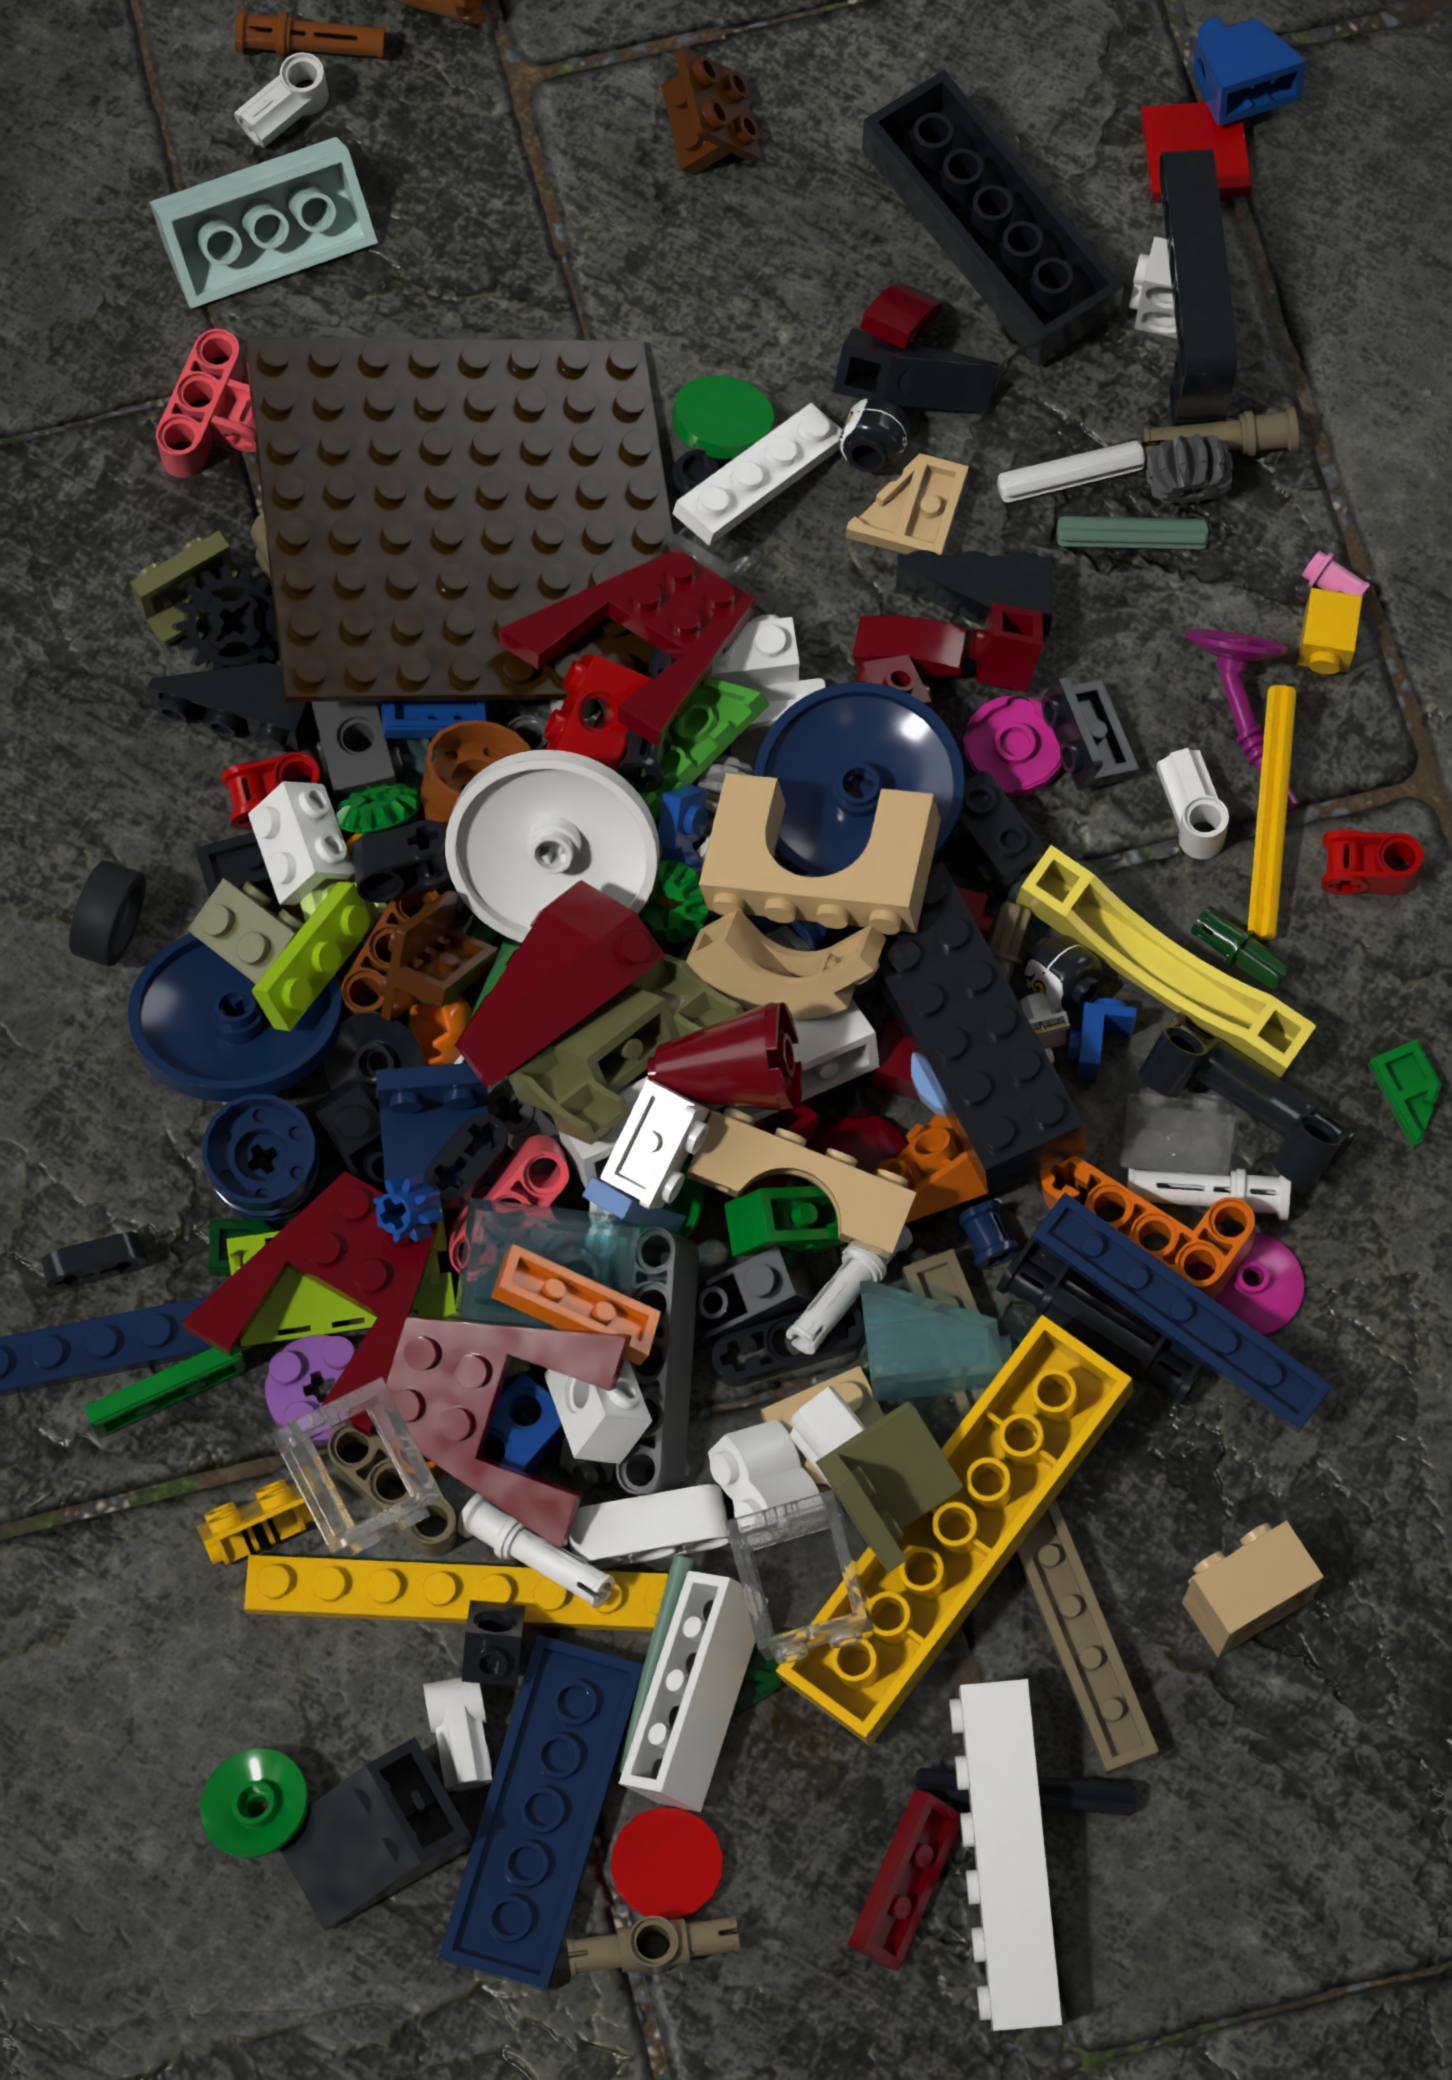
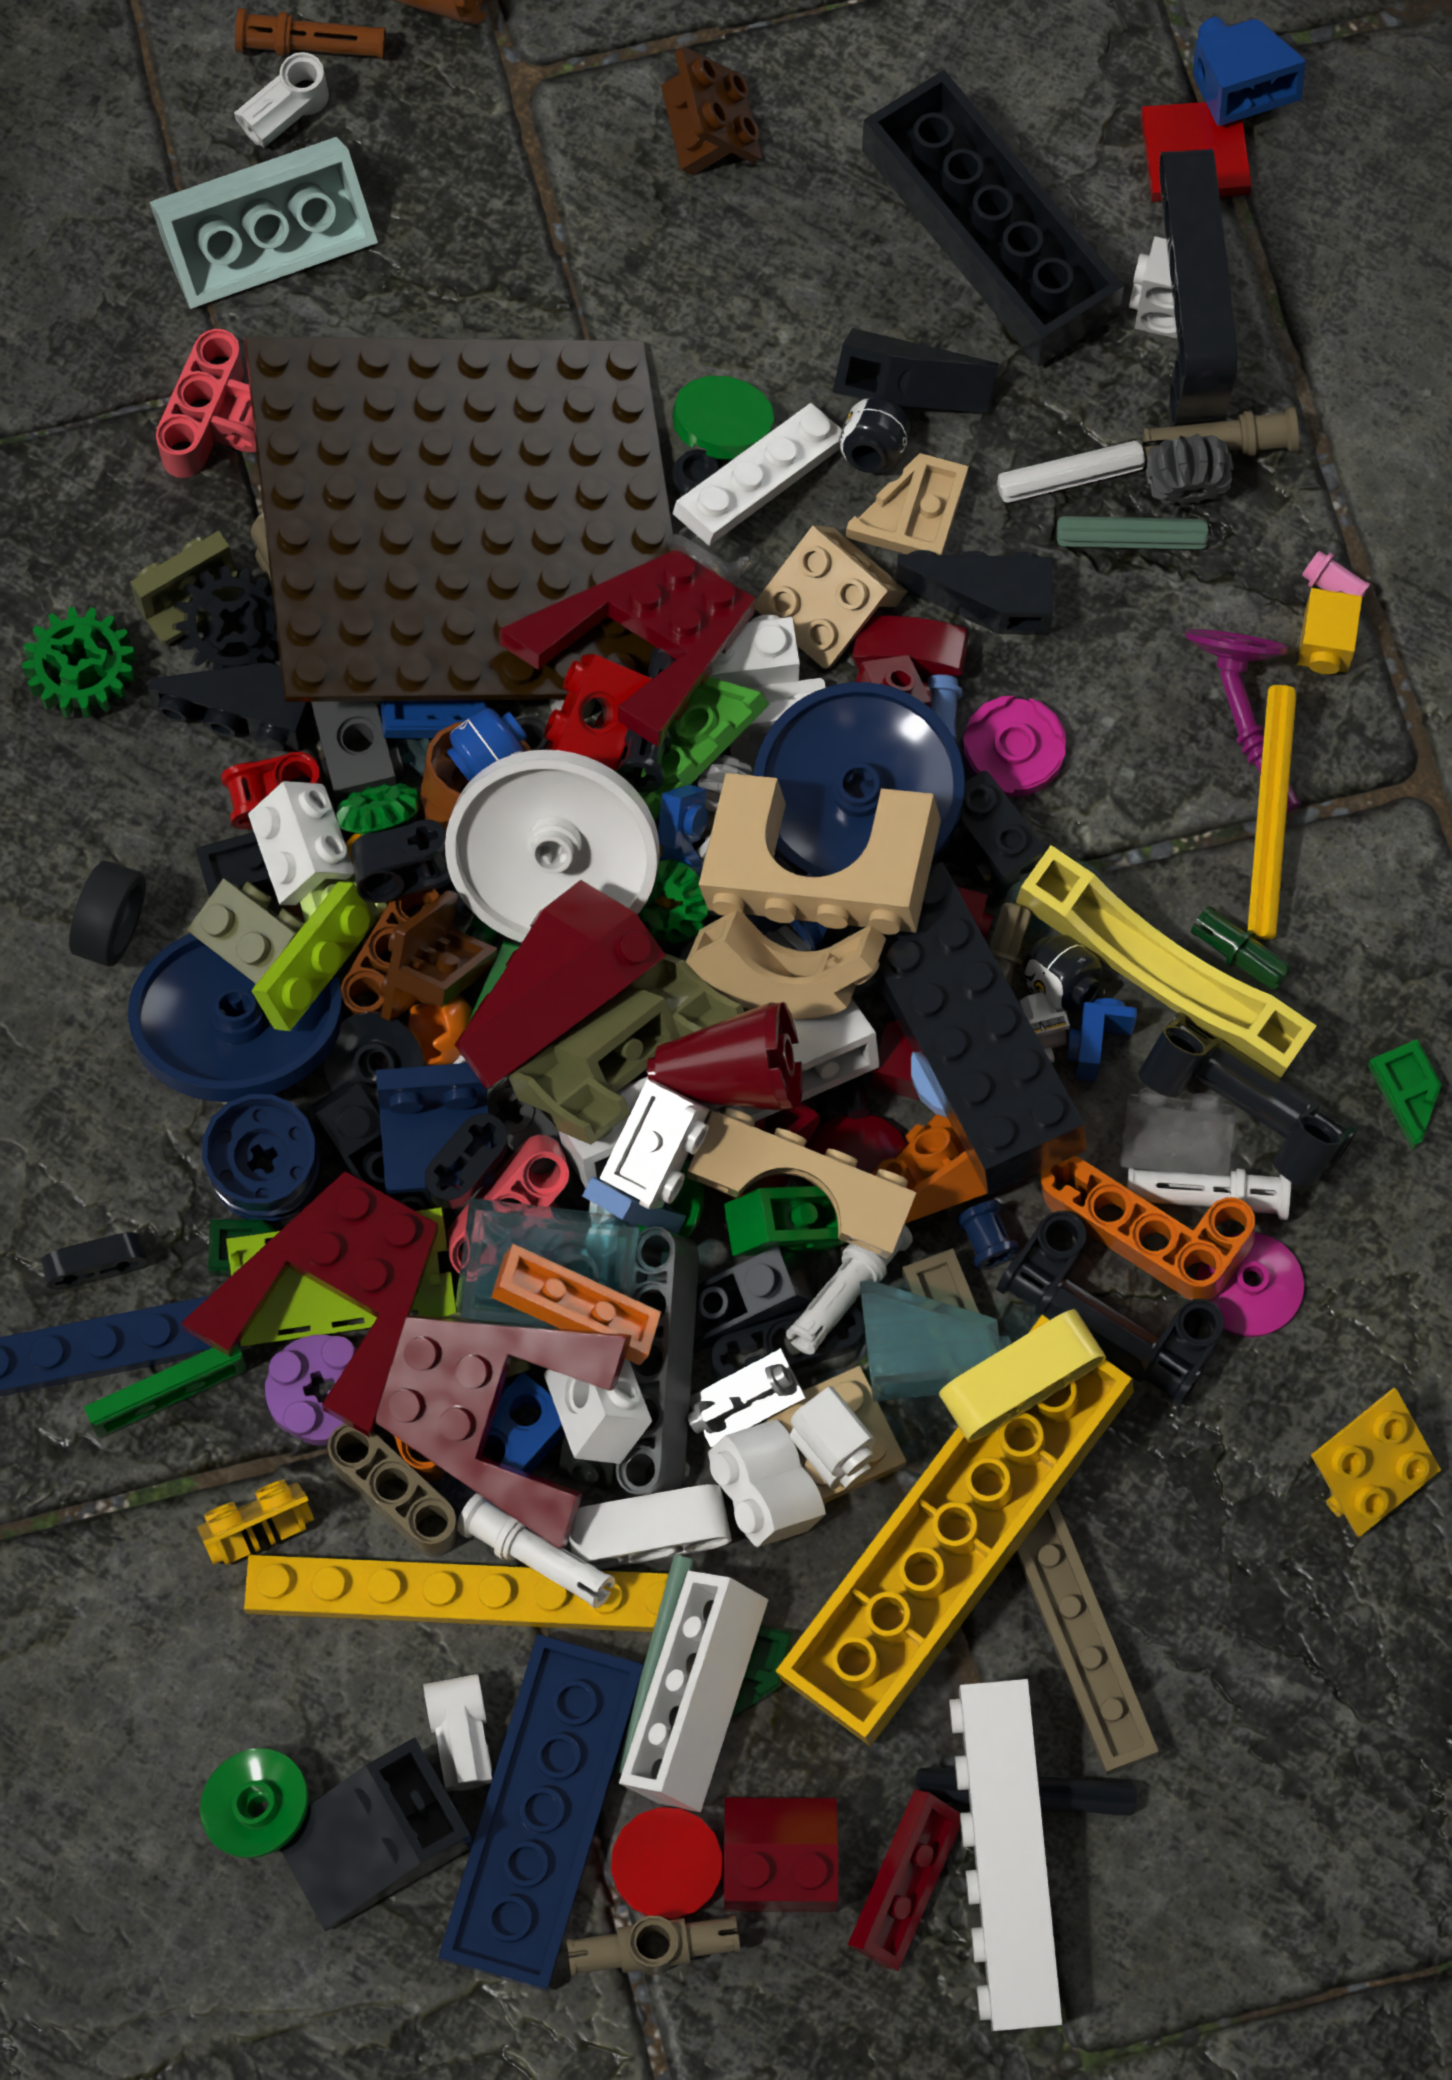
(84, 669): none -> green gear
(317, 1486): clear window -> none
(408, 1208): blue gear -> none
(484, 740): none -> blue head
(493, 1643): black brick -> none
(745, 1398): none -> hinge
(780, 1854): none -> dark red slope
(787, 1523): clear window -> none
(828, 593): none -> tan bracket
(889, 1479): olive bracket -> none
(900, 314): dark red slope -> none
(944, 699): none -> medium blue pin
(1007, 646): dark red brick -> none
(1022, 1375): none -> light yellow beam
(1088, 733): black bracket -> none
(1181, 1312): dark blue plate -> none
(1193, 801): white piece -> none
(1251, 1587): tan brick -> none
(1366, 865): red piece -> none
(1375, 1463): none -> yellow hinge

